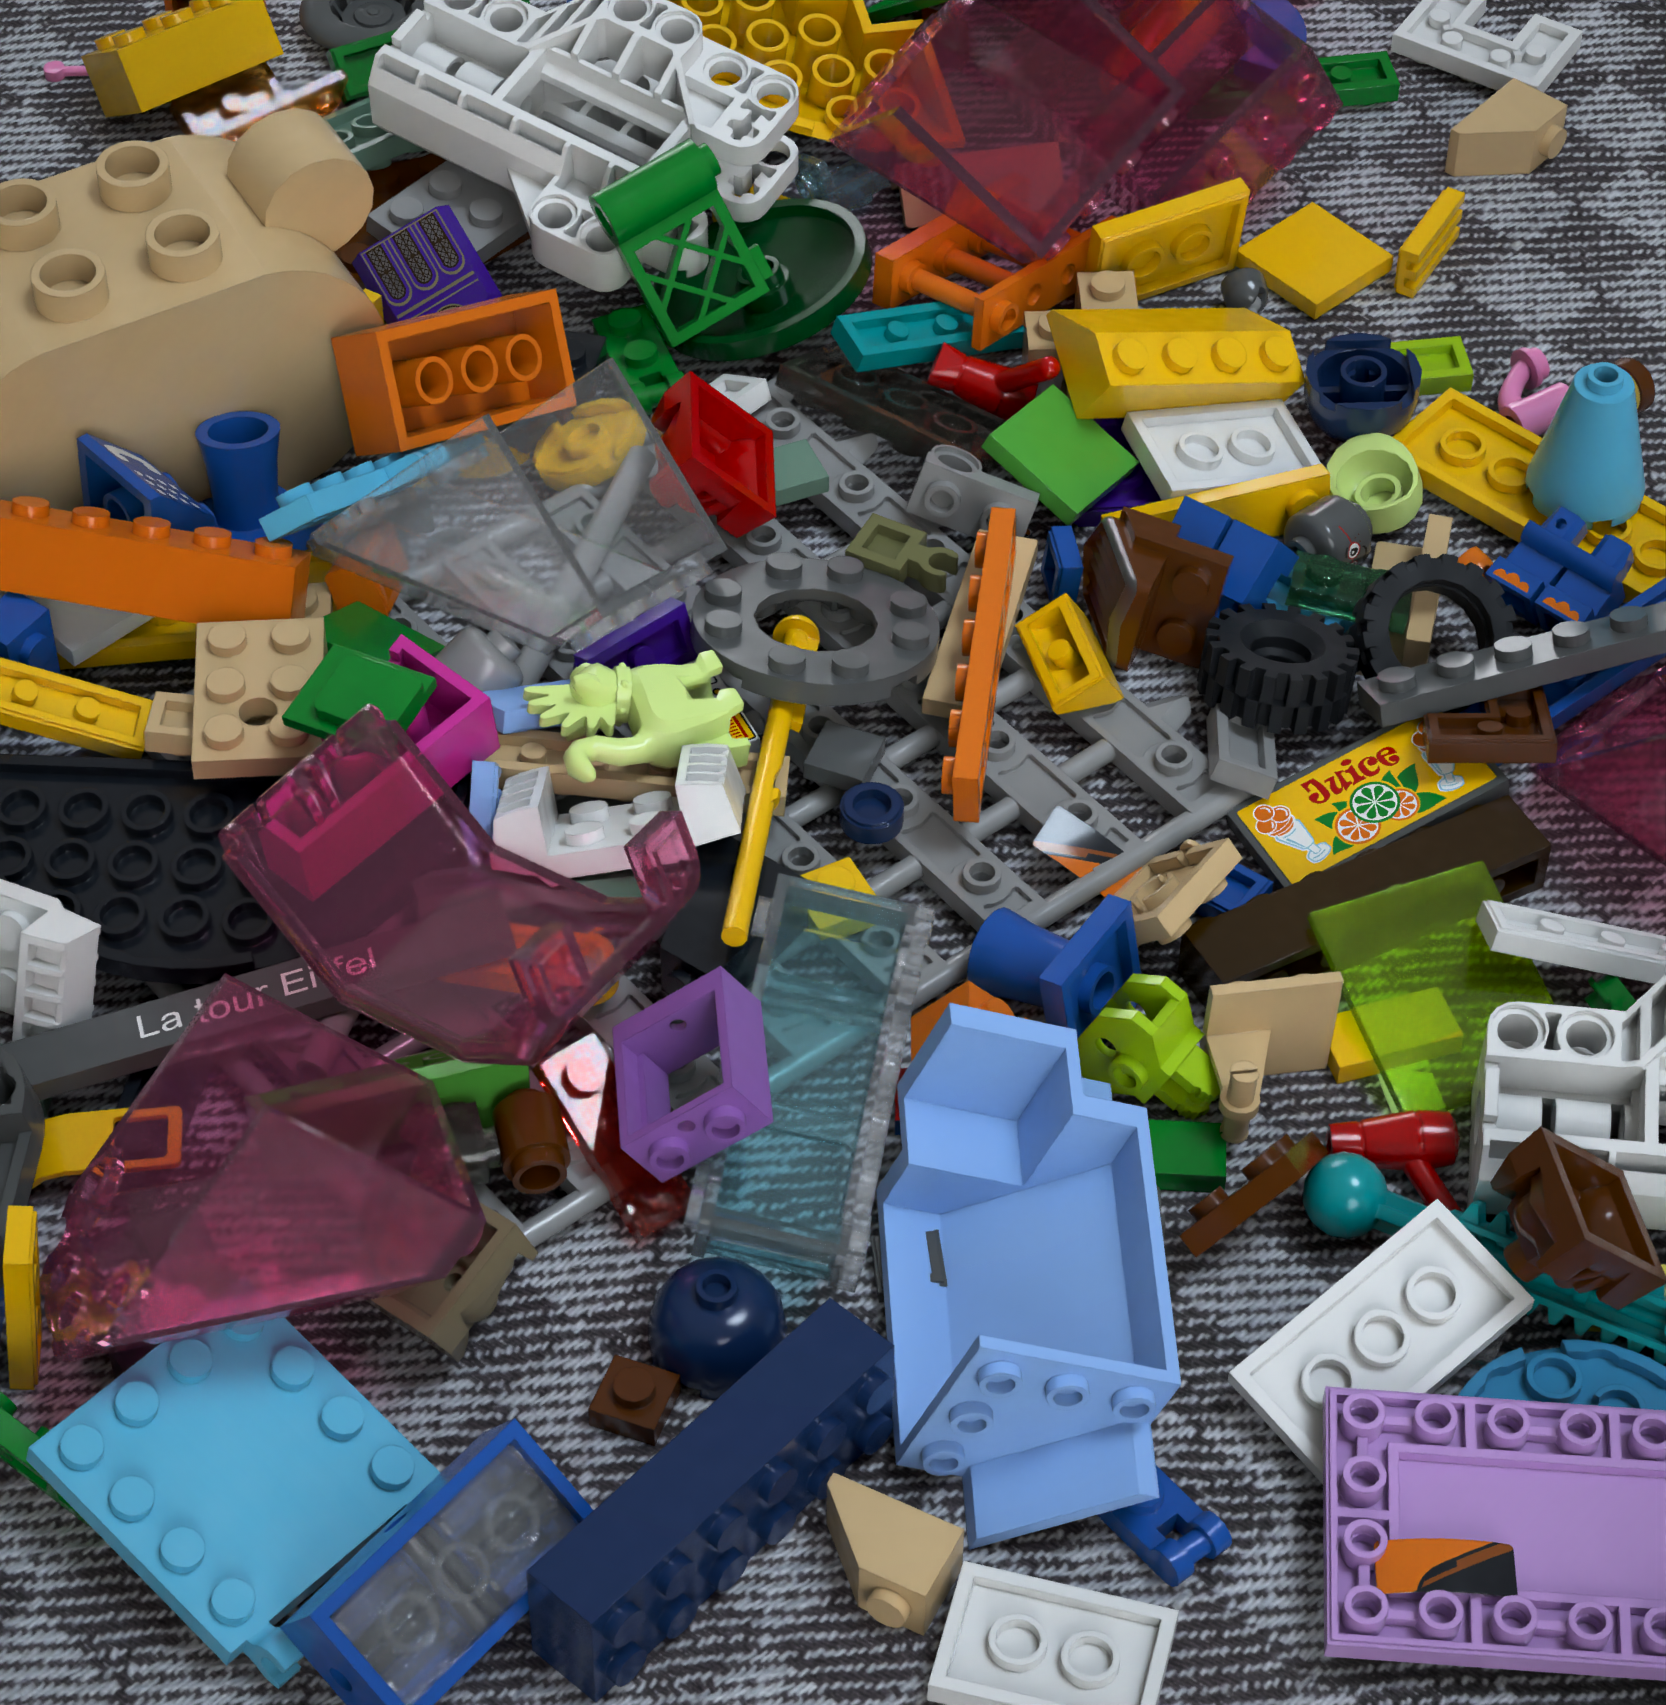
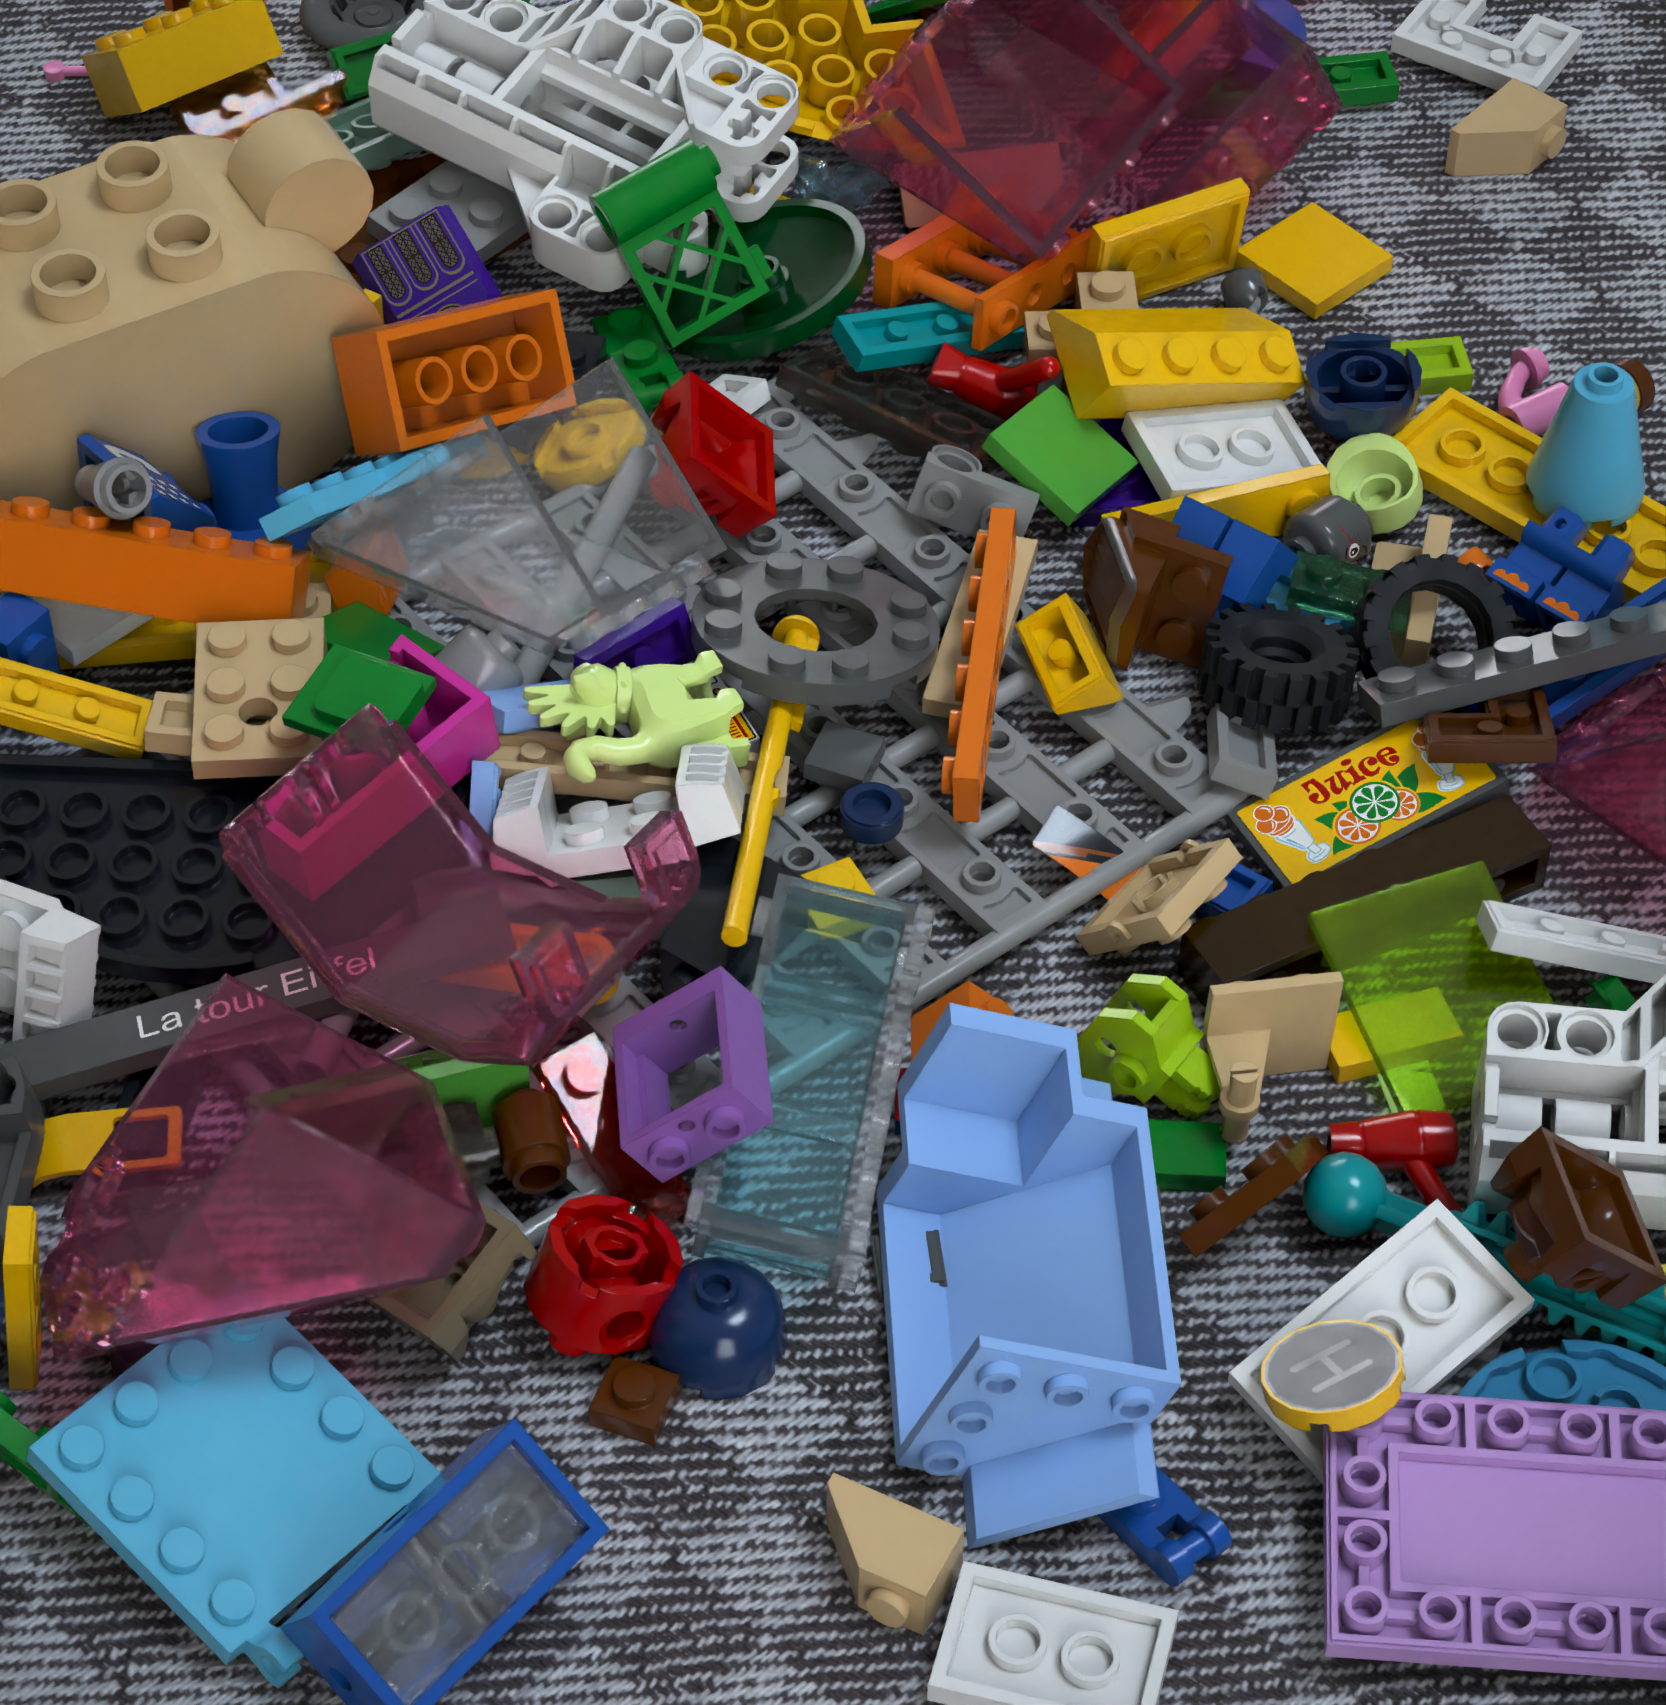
(115, 487): none -> light grey cone
(601, 1276): none -> red brick
(711, 1501): dark blue brick -> none
(798, 473): sand green tile -> none
(902, 552): olive plate -> none
(1048, 971): blue plant -> none
(1061, 563): blue tile -> none
(1333, 1375): none -> tile
(1428, 242): yellow tile -> none
(1446, 1566): sticker -> none

